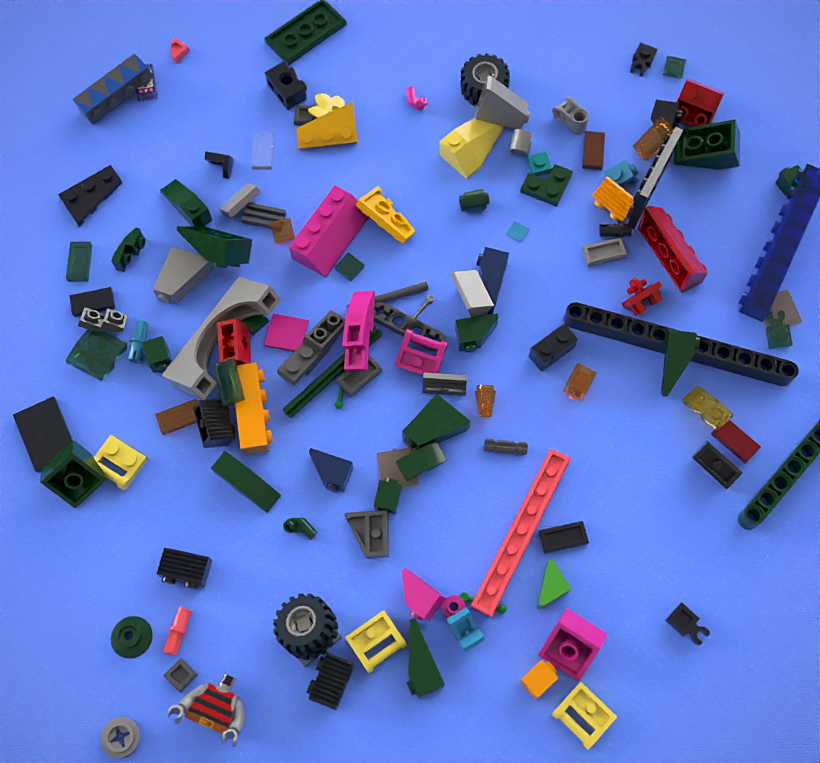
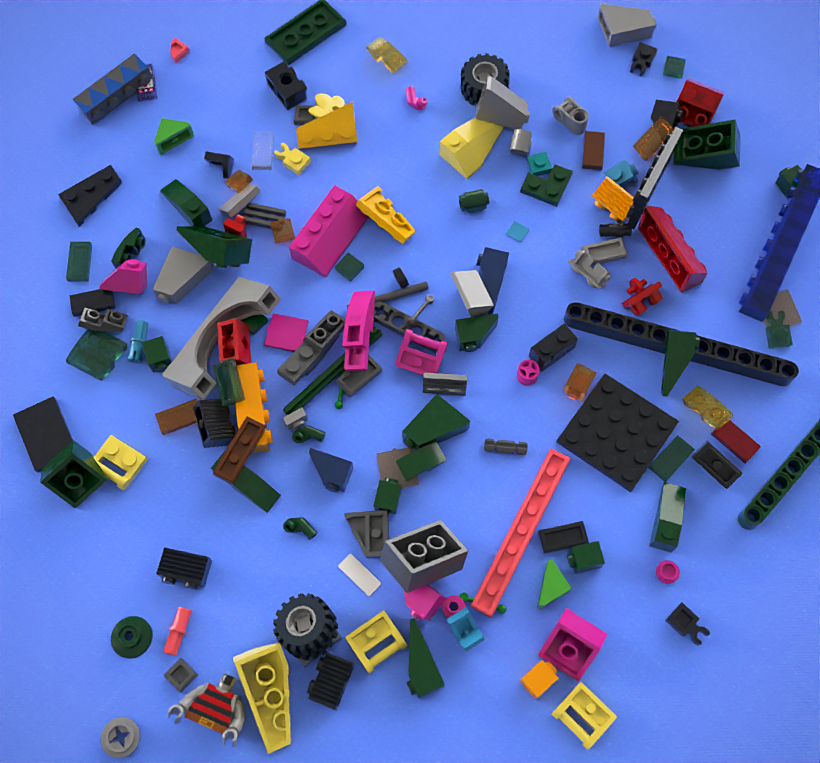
(128, 278): none -> dark pink slope
(171, 134): none -> bright green slope
(237, 226): none -> red tile
(238, 181): none -> clear orange tile
(239, 450): none -> reddish brown tile
(266, 685): none -> light yellow wedge
(293, 160): none -> light yellow plate
(296, 419): none -> light grey plate
(306, 433): none -> dark green arm
(359, 574): none -> white sticker
(387, 53): none -> clear yellow slope
(400, 277): none -> black tile
(423, 556): none -> dark grey brick
(485, 400): clear orange cone -> none
(528, 367): none -> dark pink wheel
(586, 557): none -> dark green brick
(596, 276): none -> light grey hinge
(617, 432): none -> black plate
(625, 24): none -> light grey slope
(667, 572): none -> dark pink plate
(668, 518): none -> slope
(671, 458): none -> clear green tile

